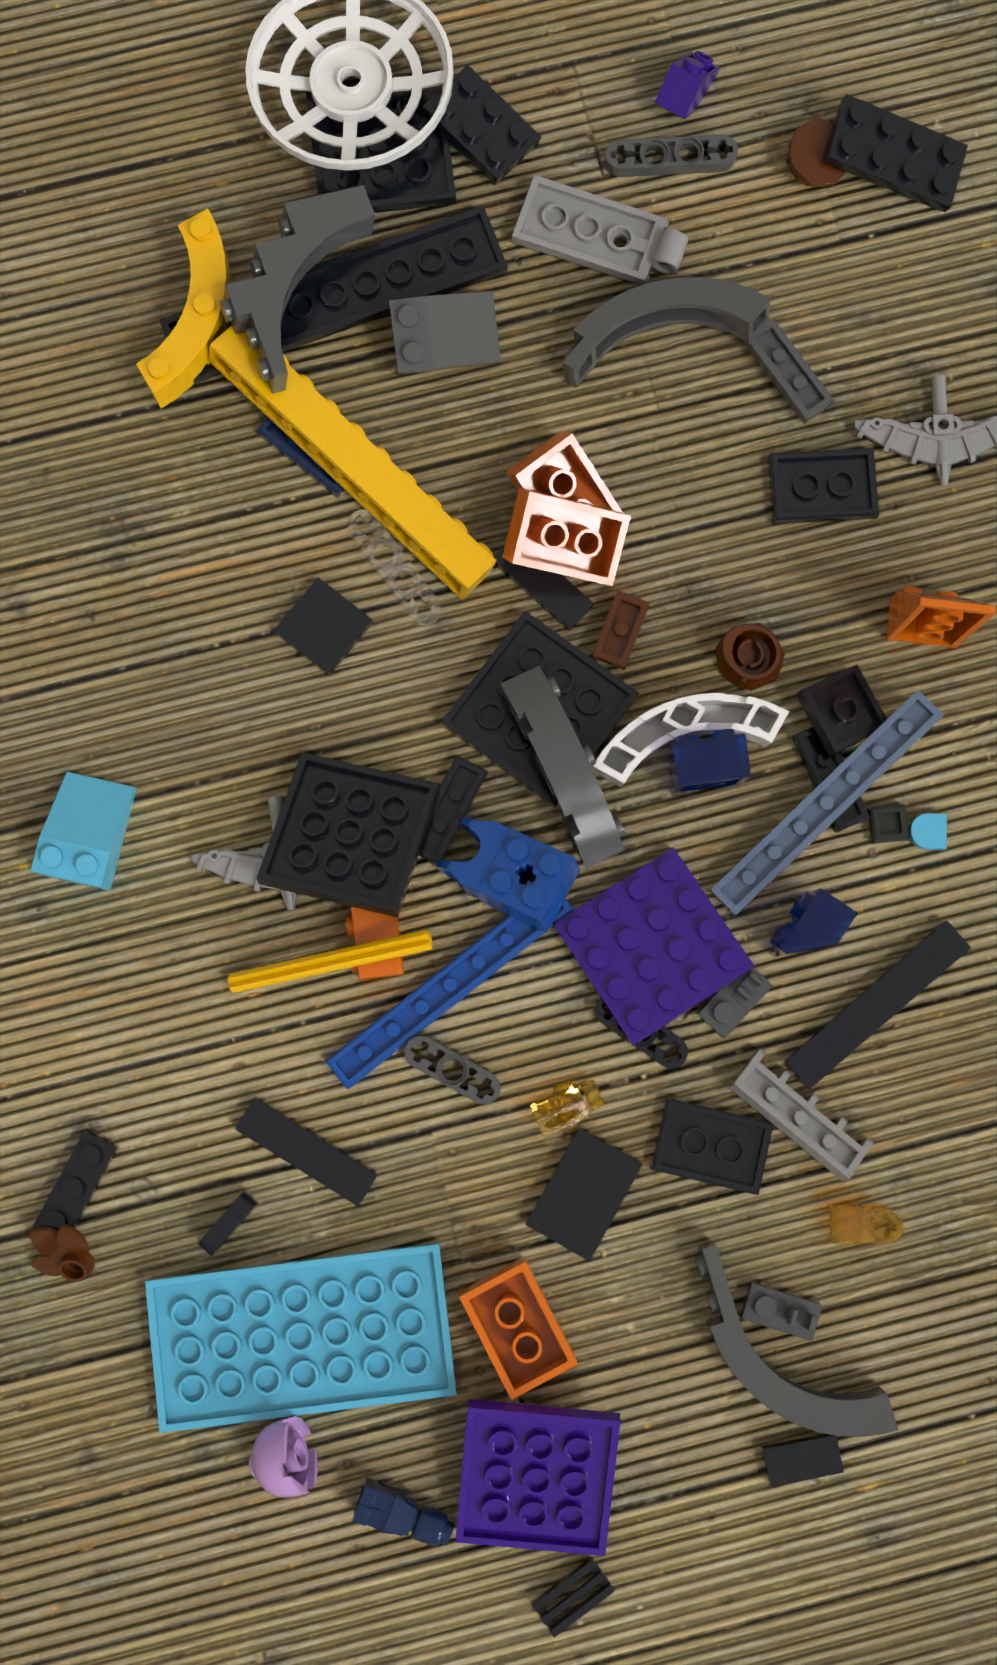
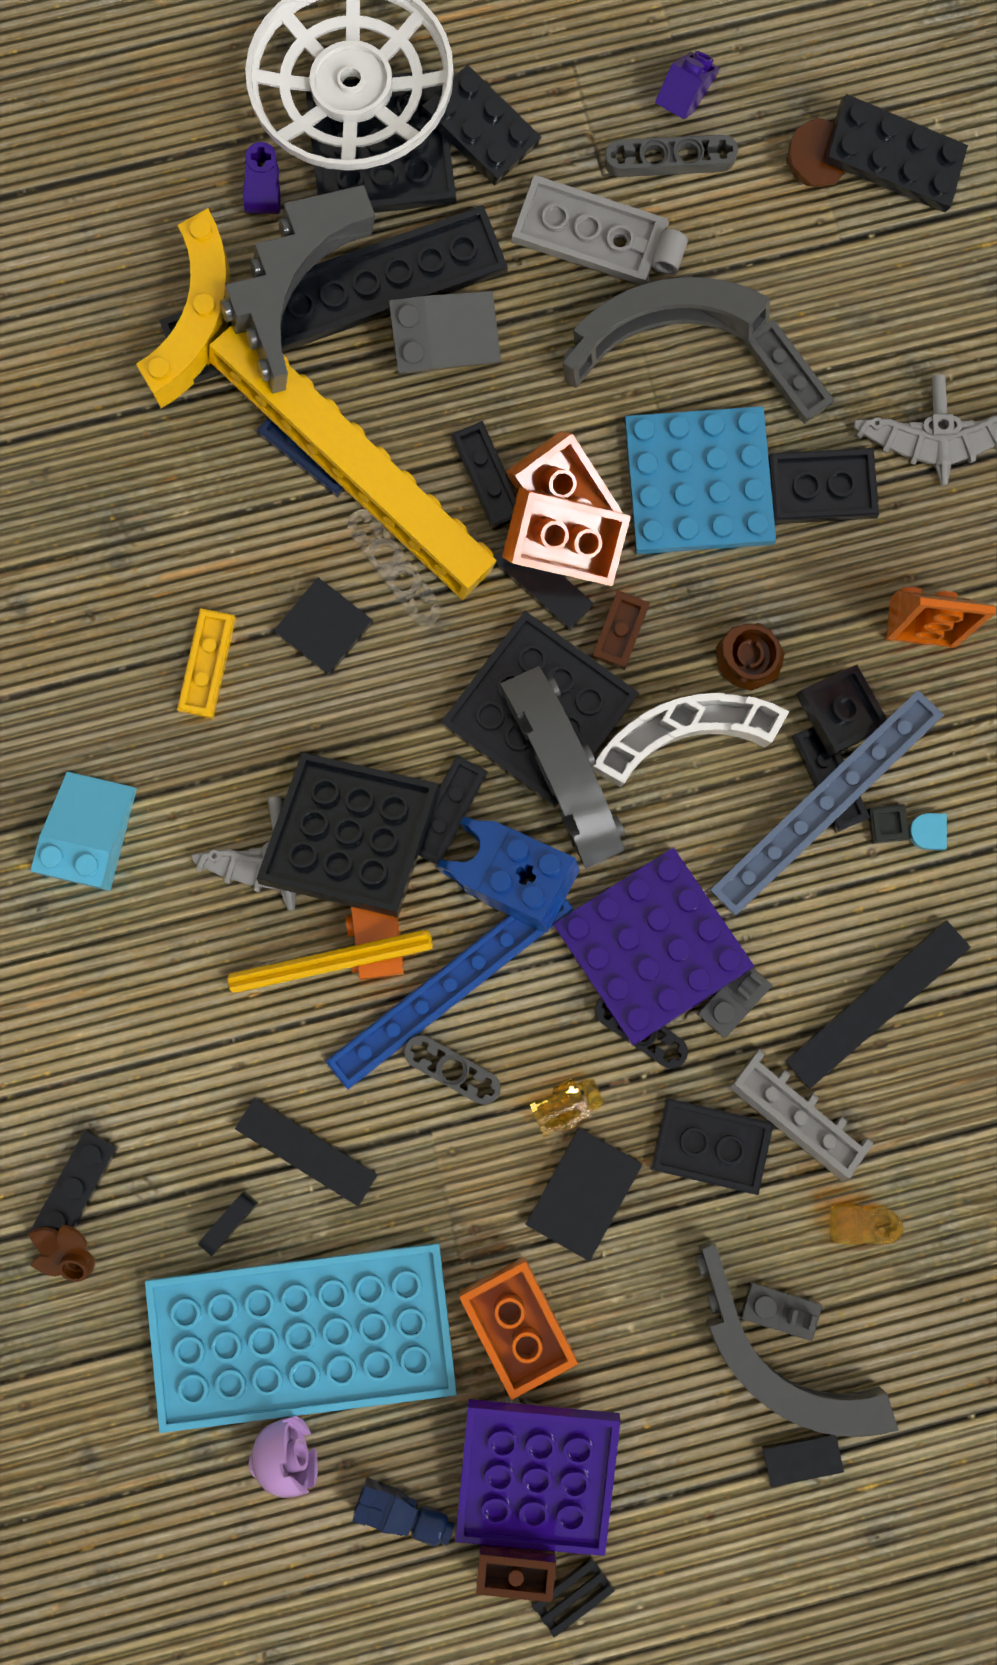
(206, 663): none -> yellow tile
(262, 183): none -> dark purple piece
(486, 473): none -> black tile
(516, 1573): none -> reddish brown brick
(699, 480): none -> dark azure plate
(708, 761): clear blue slope -> none
(816, 923): clear blue slope -> none

